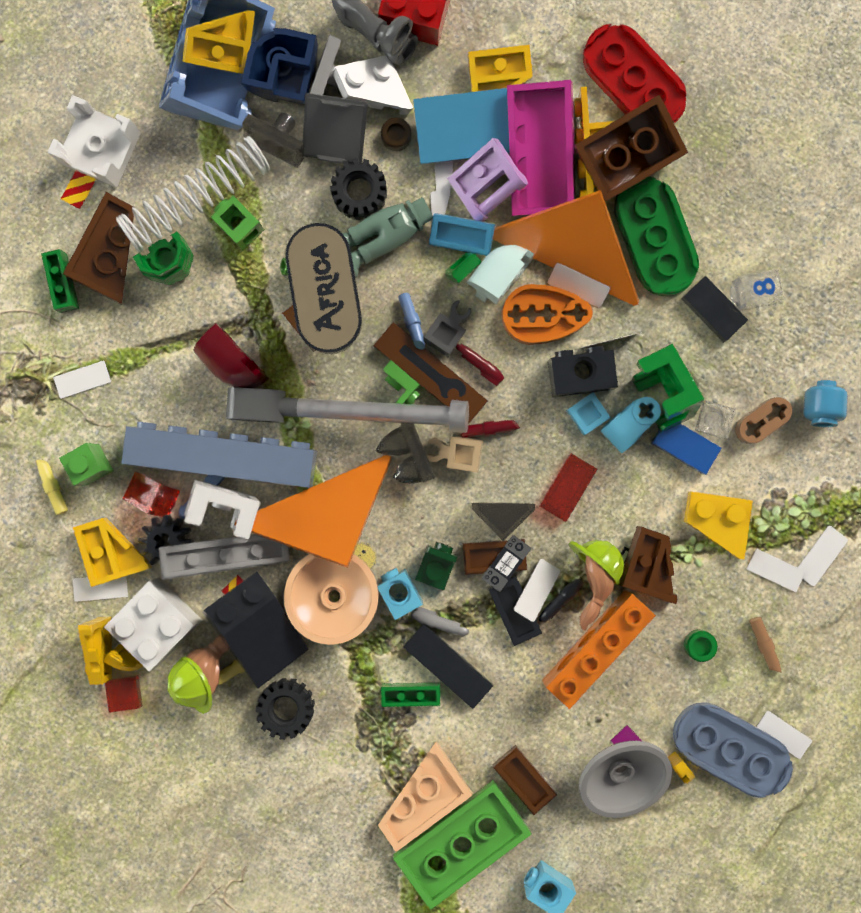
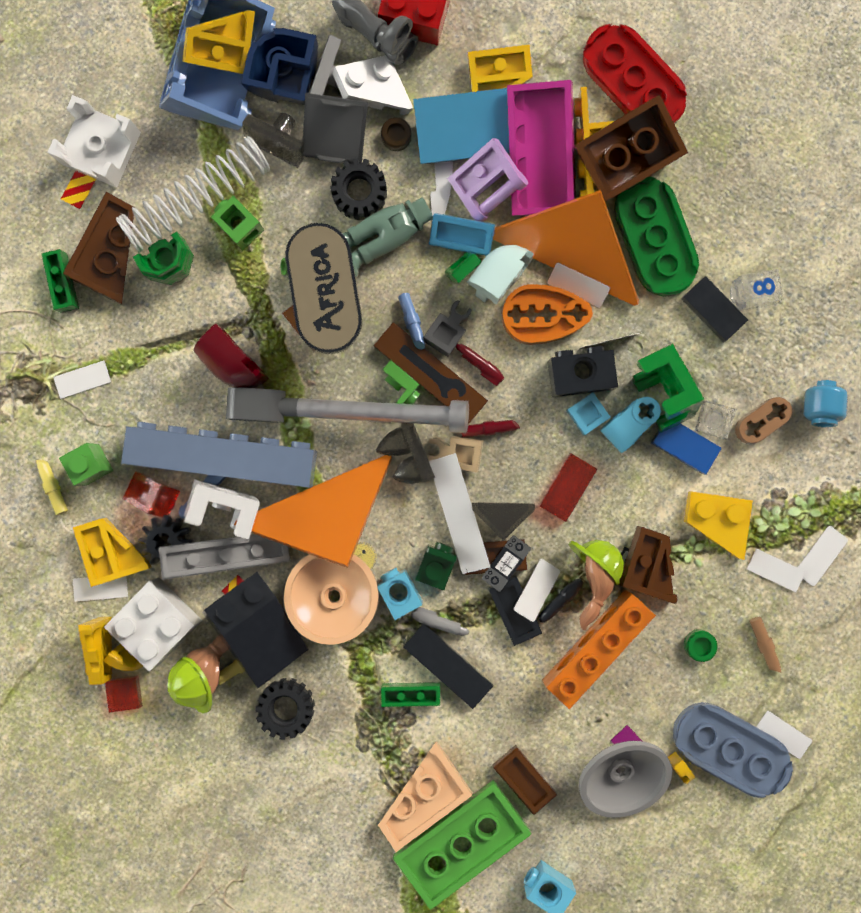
(459, 514): none -> white sticker

